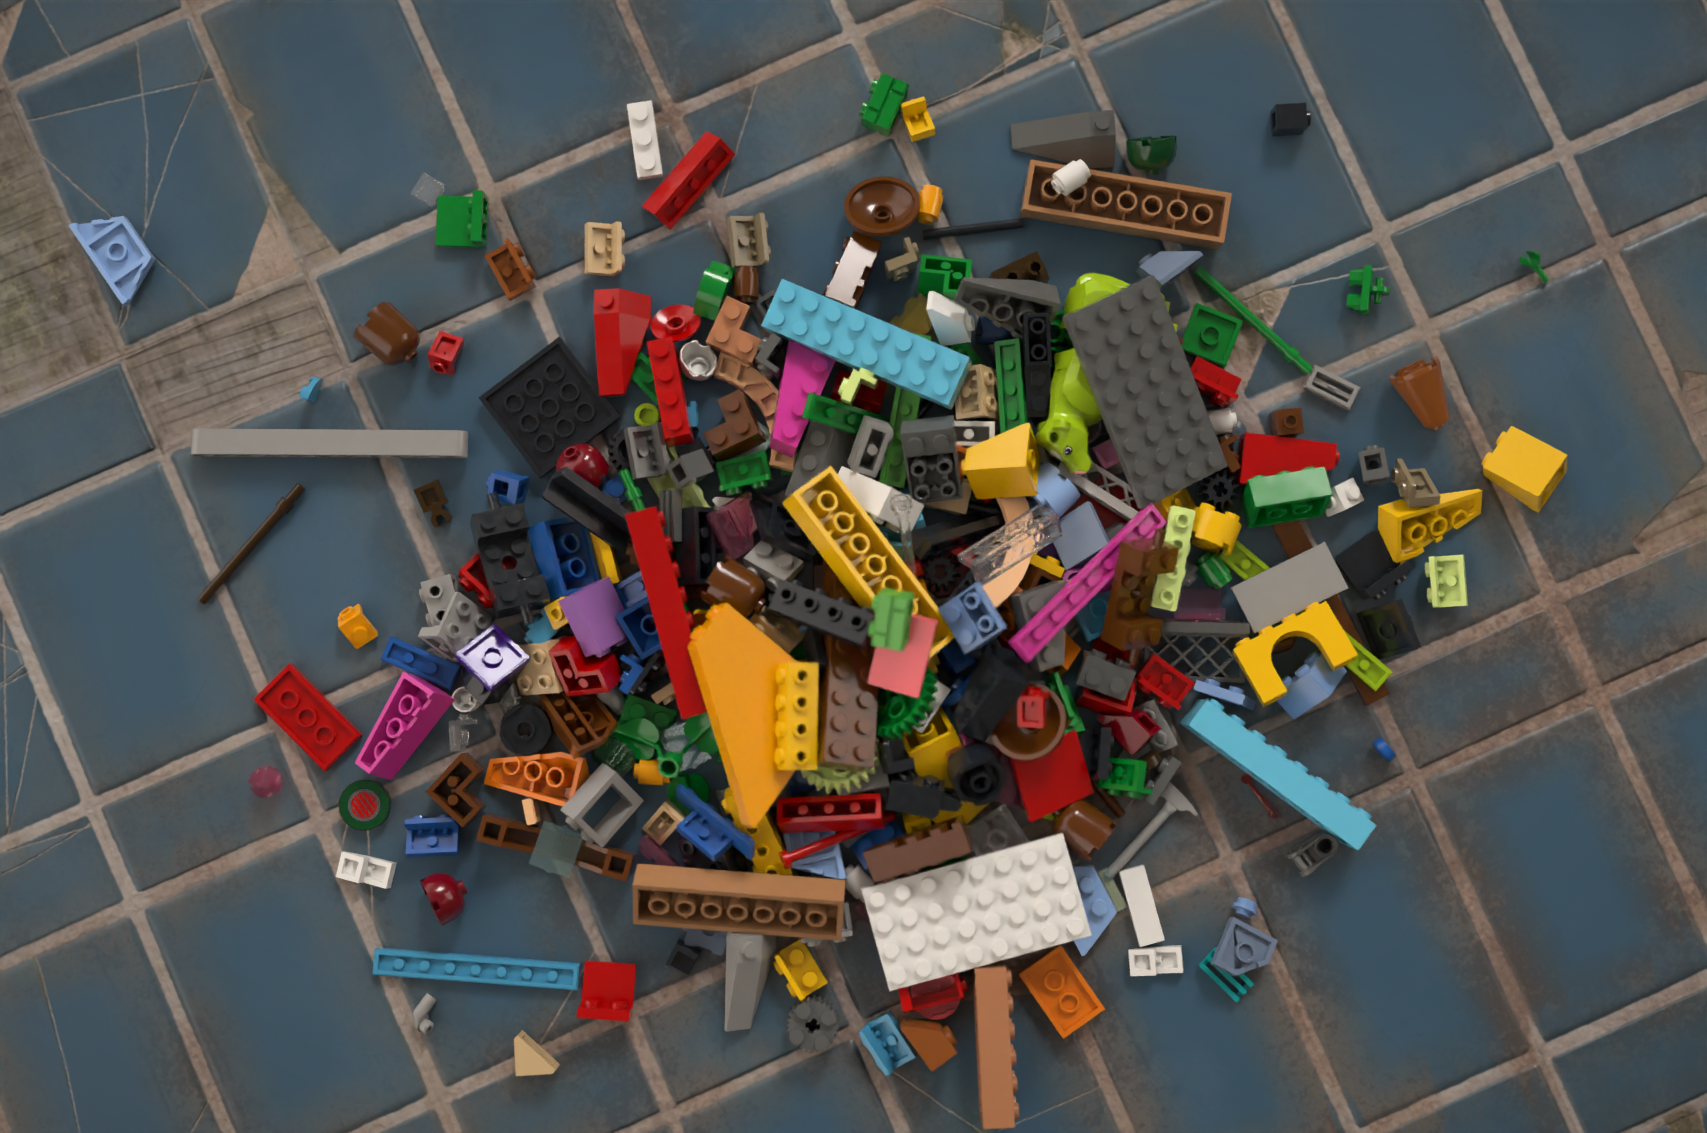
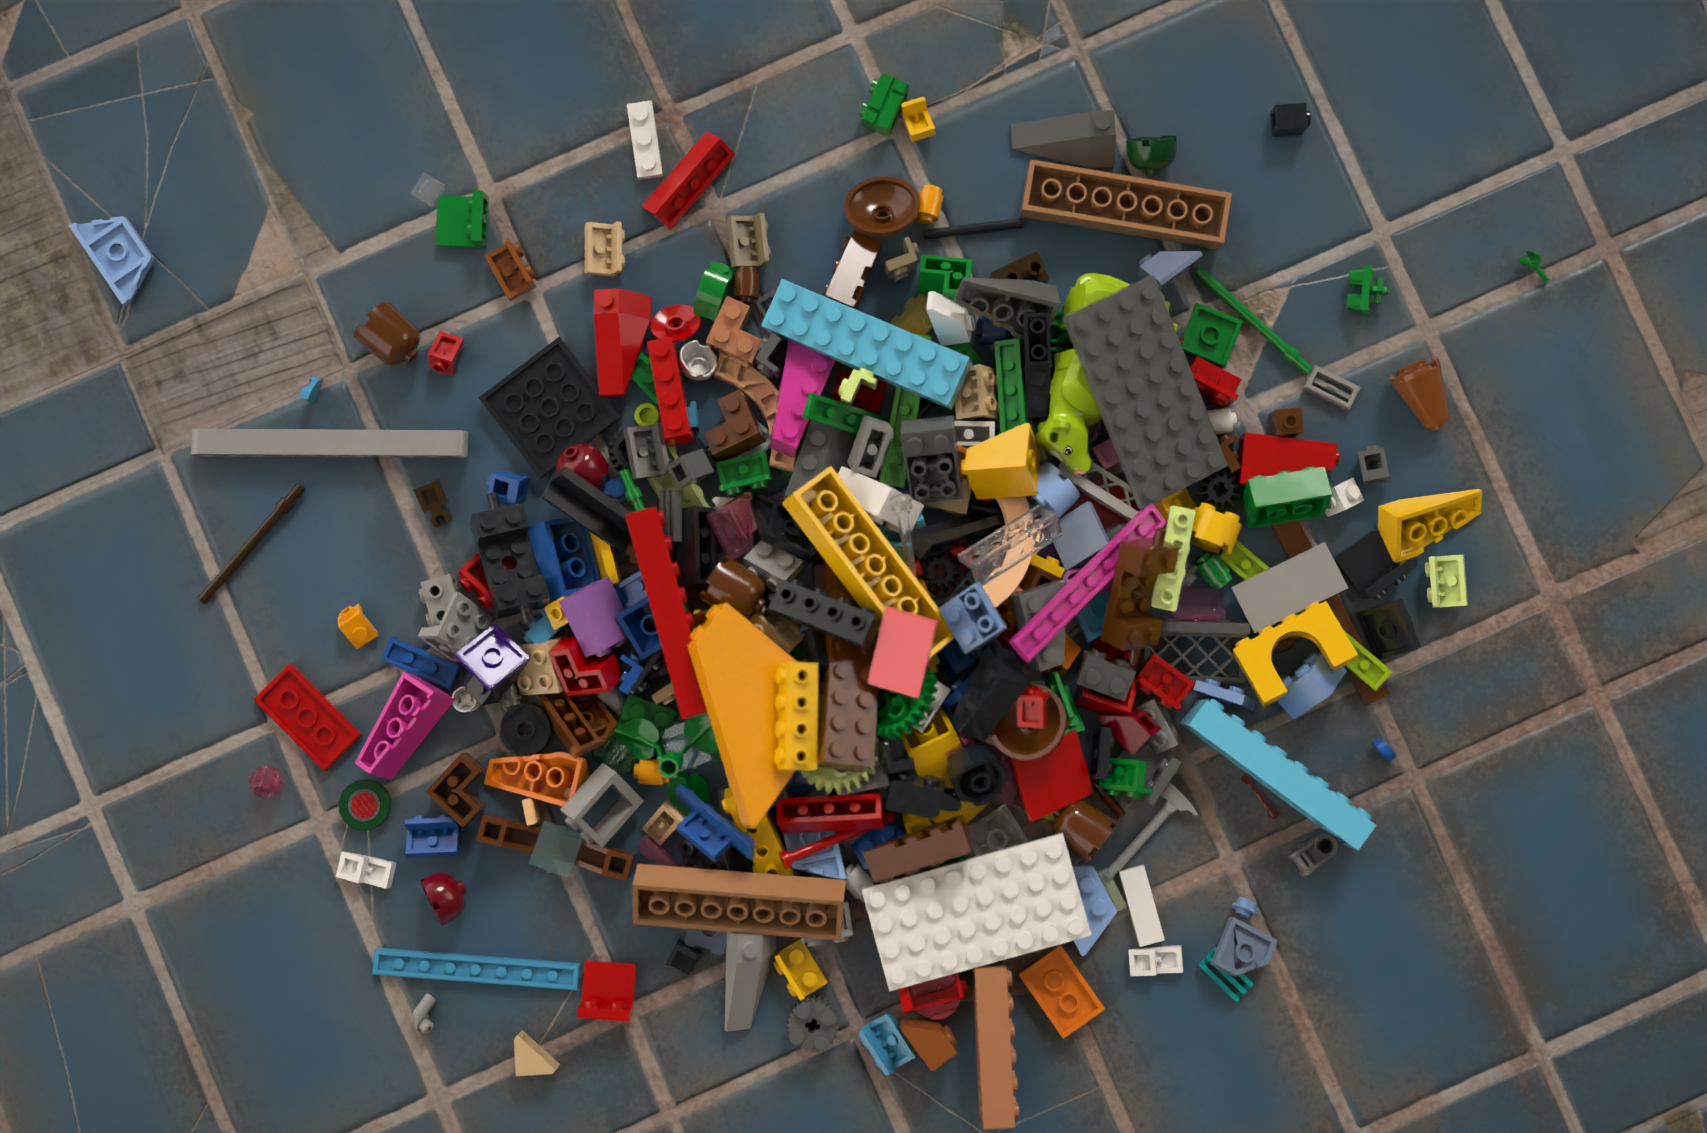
(457, 734): clear bracket -> none
(891, 619): bright green brick -> none
(1070, 177): white brick -> none
(1152, 759): dark brown tile -> none
(1414, 485): dark tan bracket -> none
(1525, 467): yellow slope -> none

